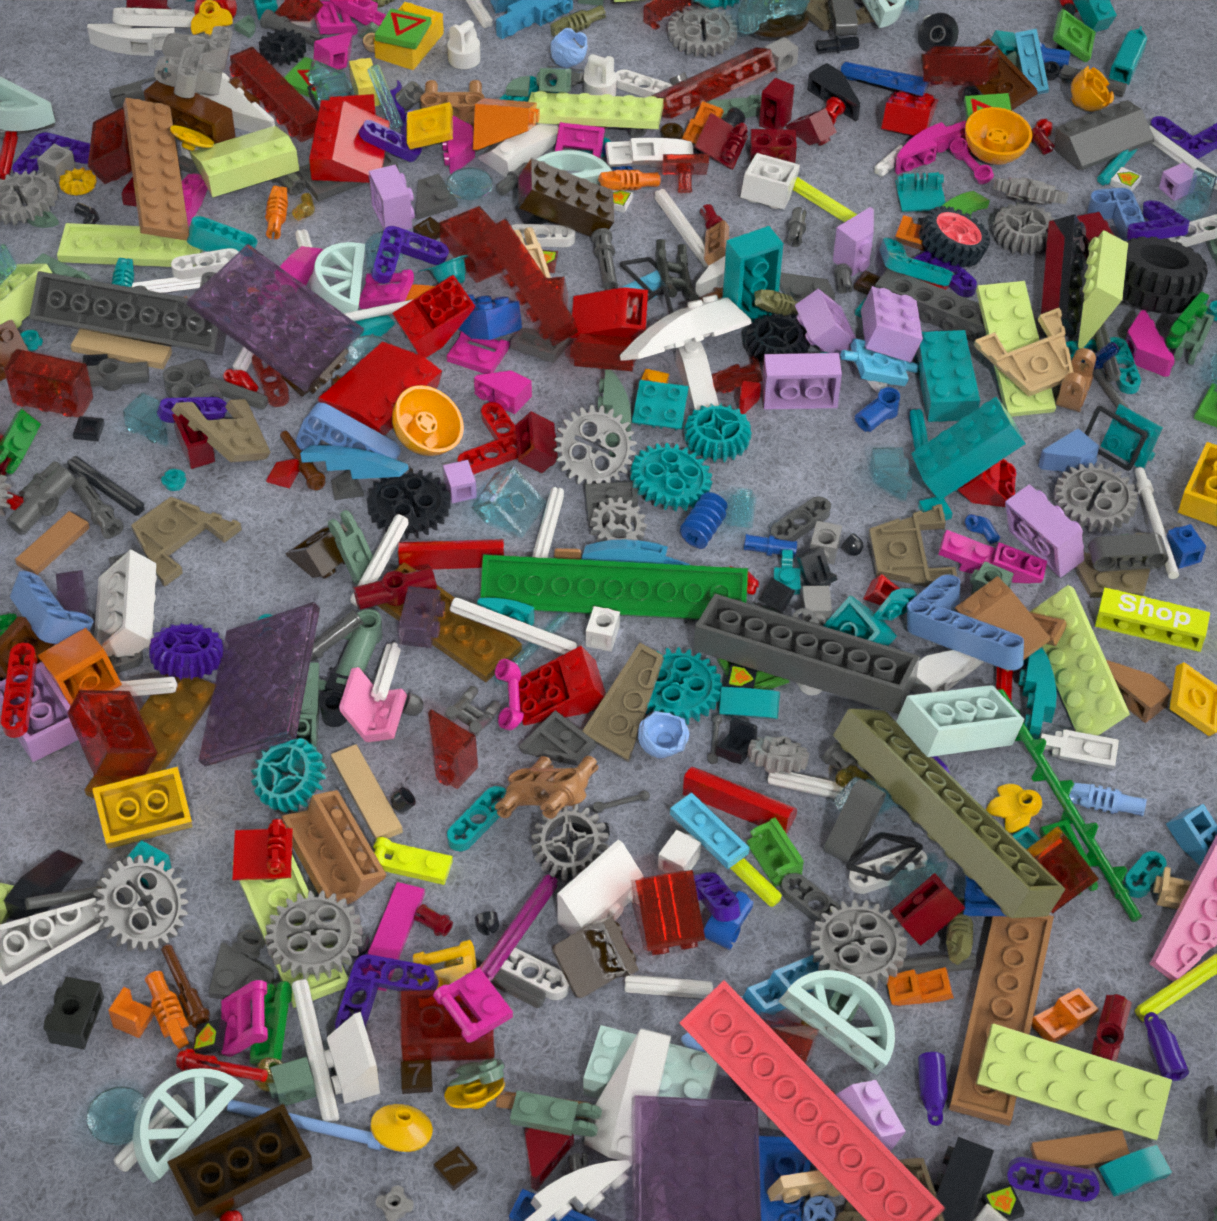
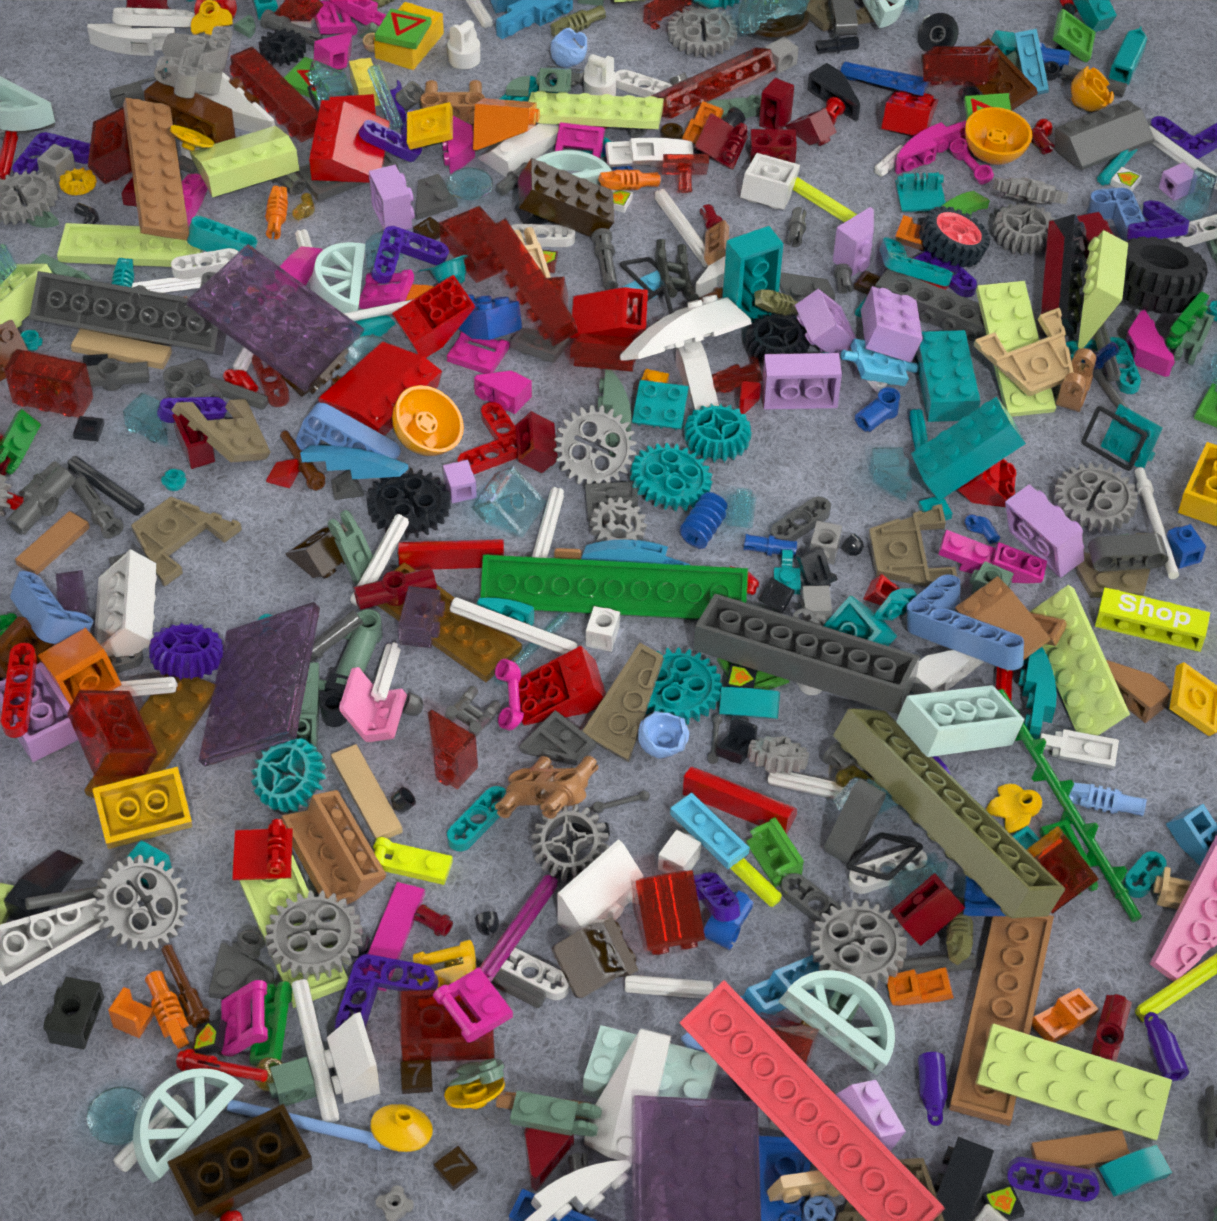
(1069, 452): medium blue slope -> none

